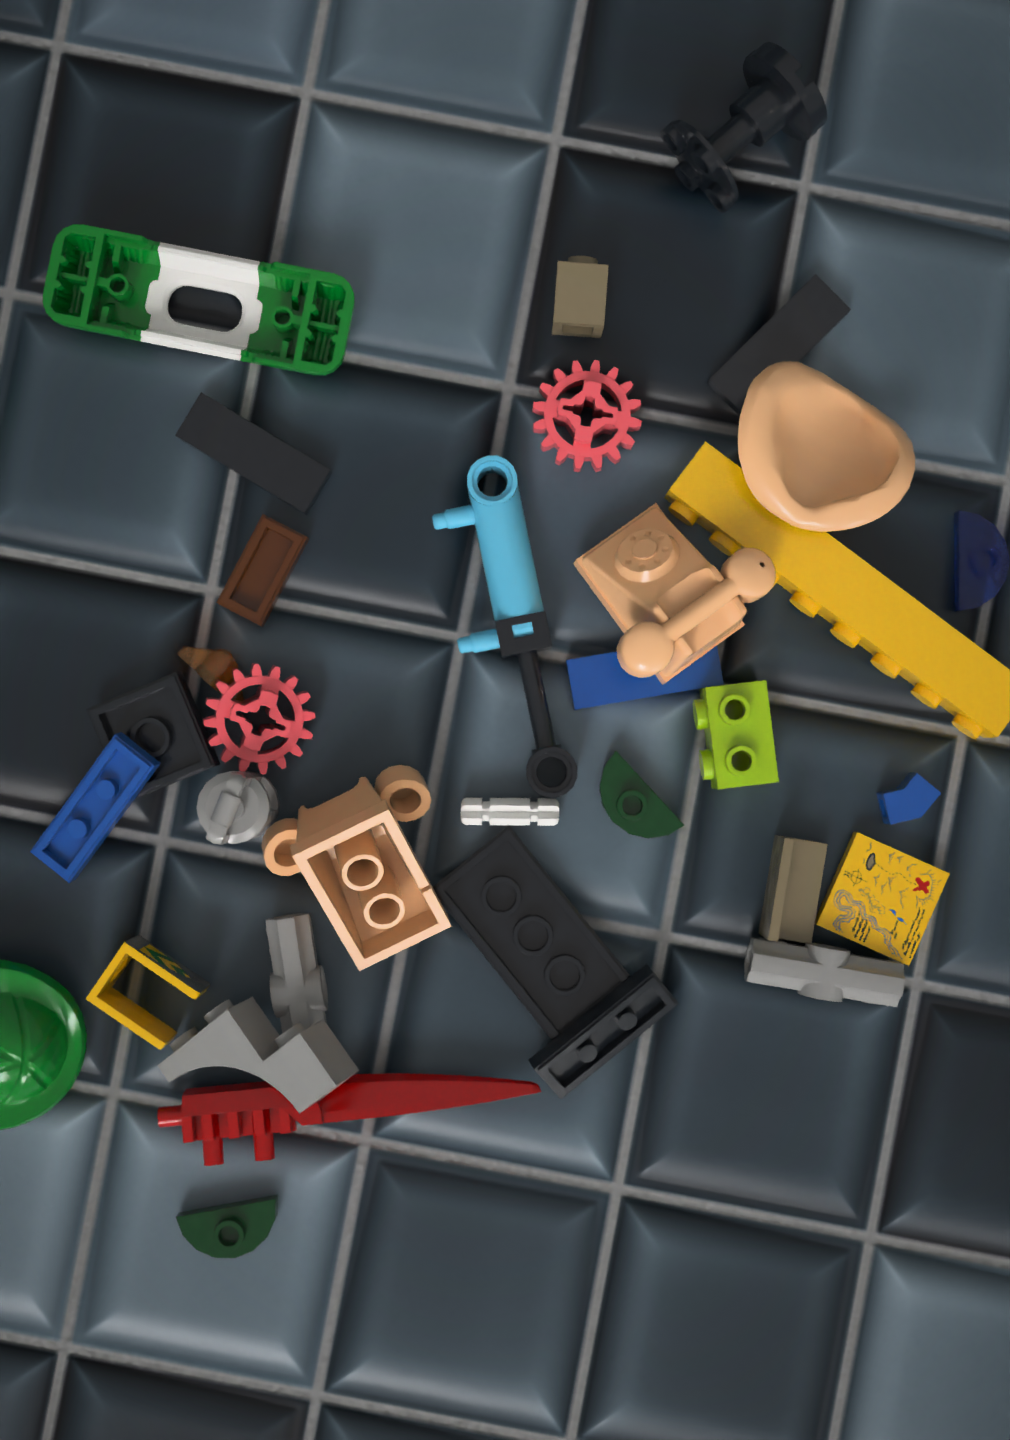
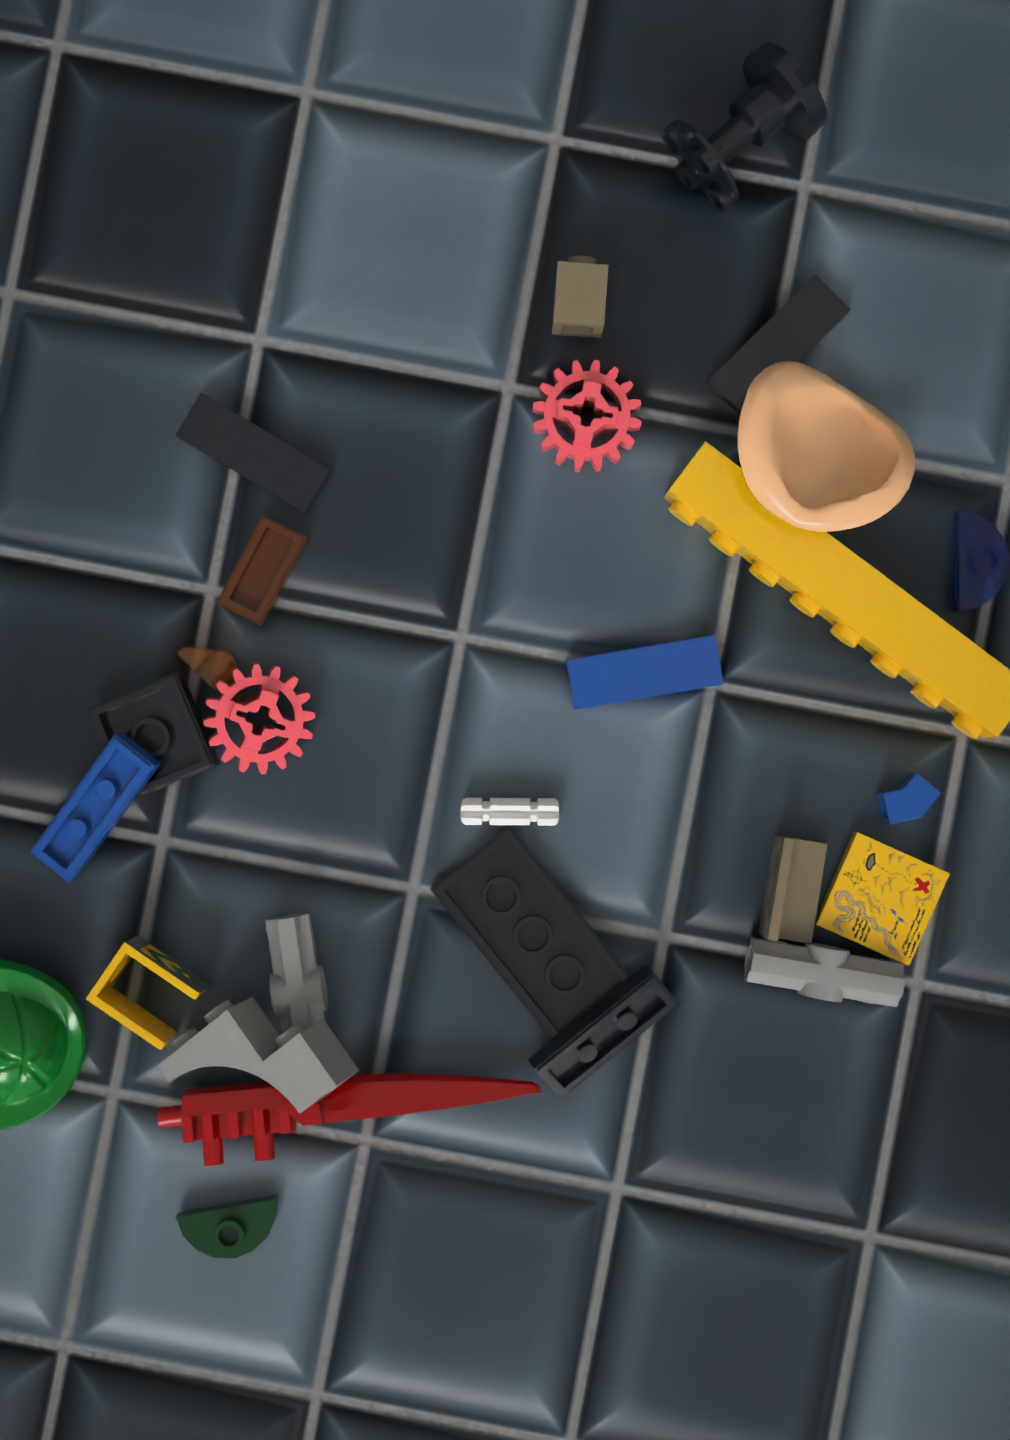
(124, 285): green piece -> none
(237, 807): light grey piece -> none
(364, 864): light nougat piece -> none
(514, 601): medium azure piece -> none
(633, 803): dark green plate -> none
(669, 594): light nougat piece -> none
(736, 735): lime brick -> none

